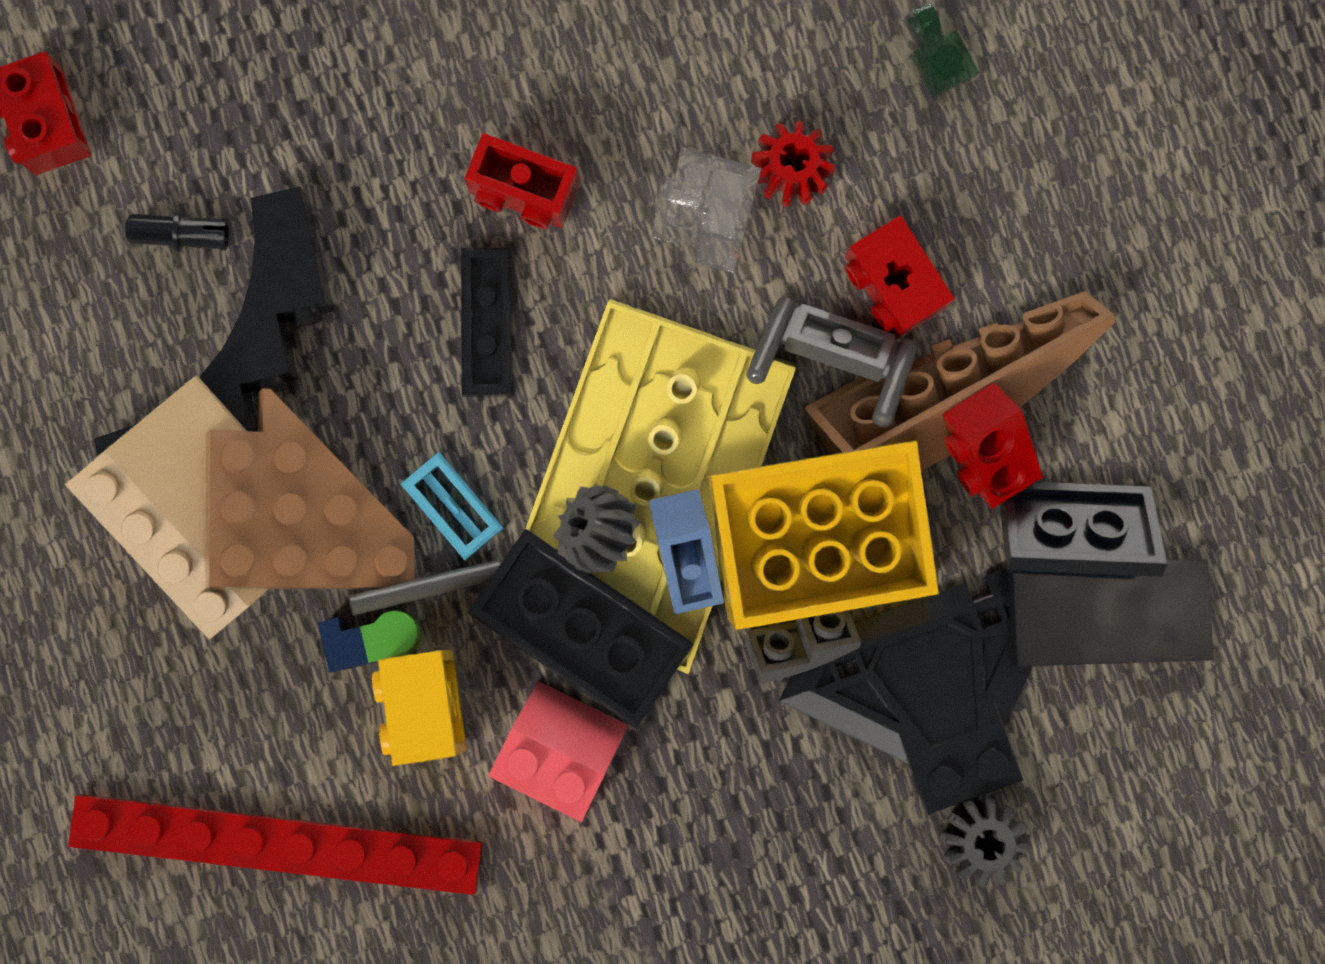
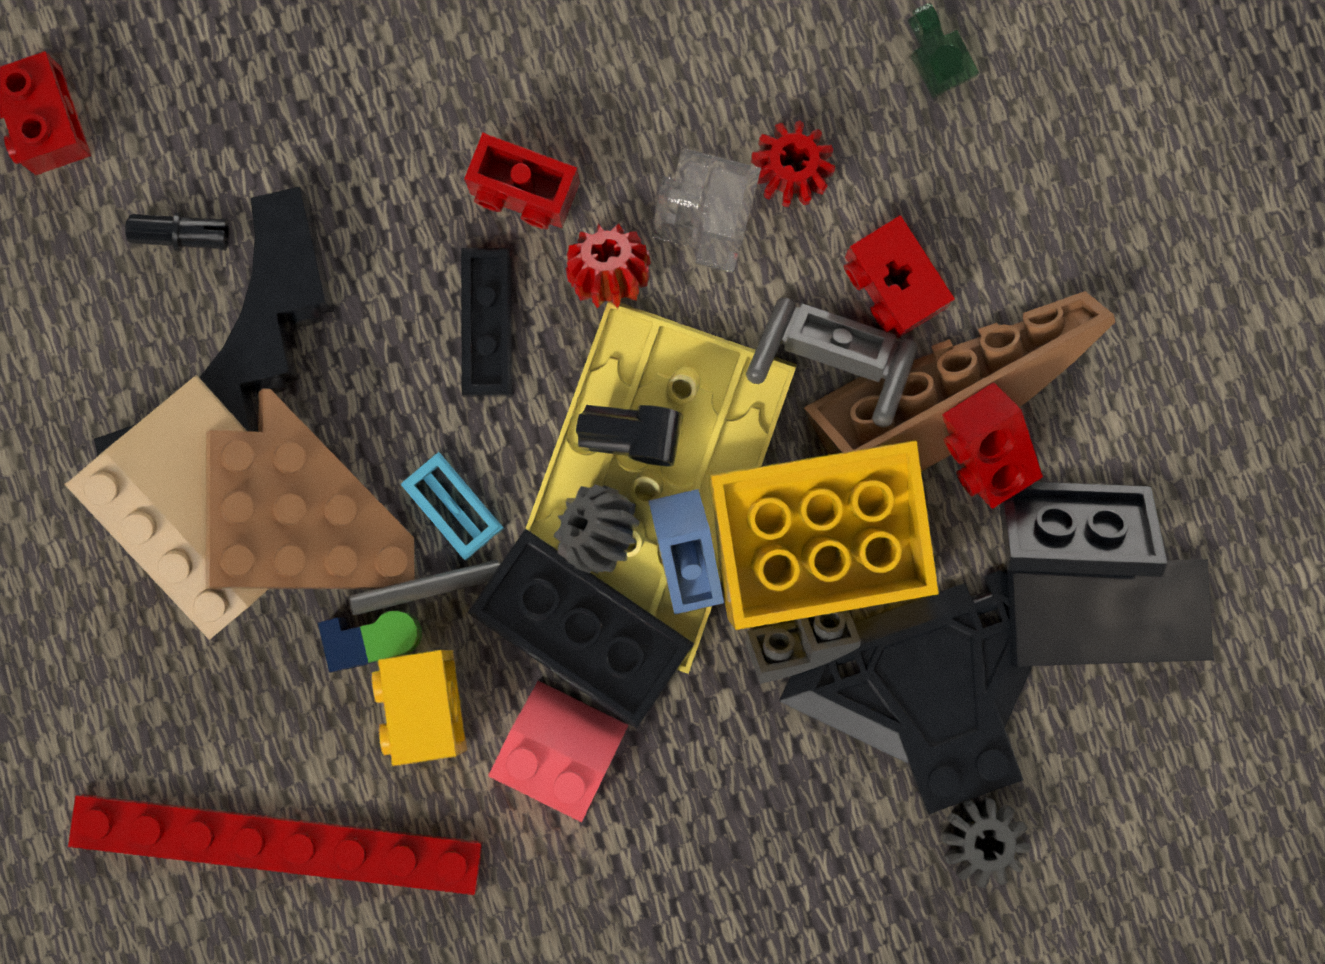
(608, 265): none -> red gear
(641, 434): none -> black piece

